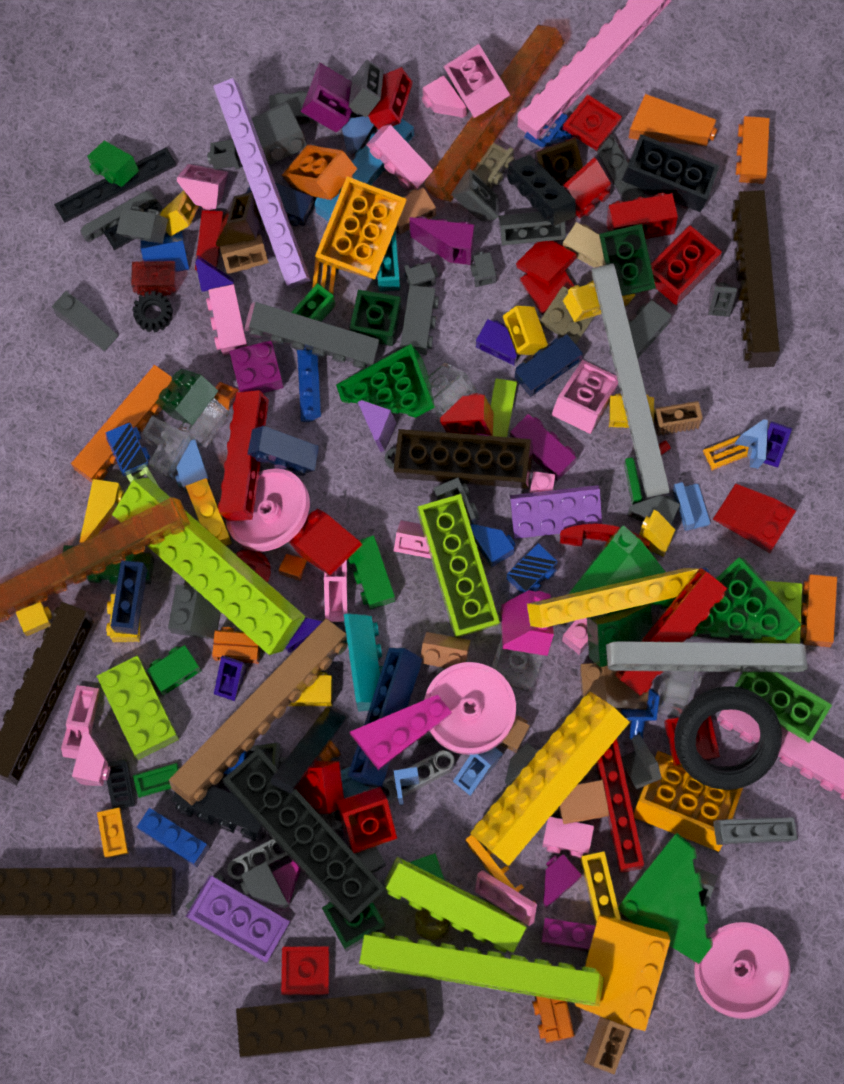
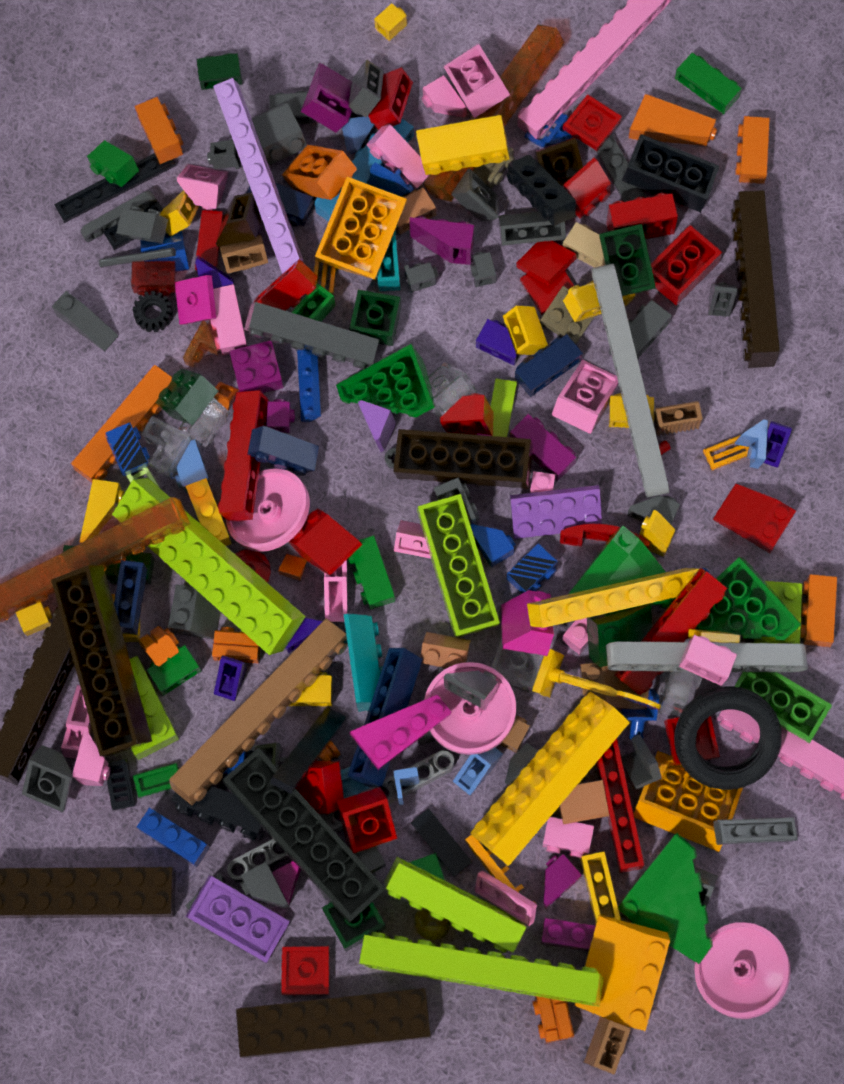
(48, 778): none -> dark grey slope
(101, 660): none -> dark brown brick
(112, 833): light orange plate -> none
(144, 256): none -> dark grey bar
(159, 129): none -> orange brick
(159, 645): none -> orange brick
(195, 300): none -> dark pink plate
(201, 341): none -> clear orange slope
(218, 69): none -> dark green brick
(280, 415): none -> magenta brick
(289, 287): none -> red brick
(388, 181): none -> blue slope
(390, 21): none -> yellow brick
(419, 318): dark grey brick -> none
(441, 842): none -> black tile
(463, 145): none -> yellow slope
(472, 686): none -> dark grey slope
(551, 673): none -> yellow piece
(632, 480): green tile -> none
(692, 507): medium blue panel -> none
(708, 83): none -> green brick
(708, 660): none -> bright pink brick
(714, 636): none -> yellow tile

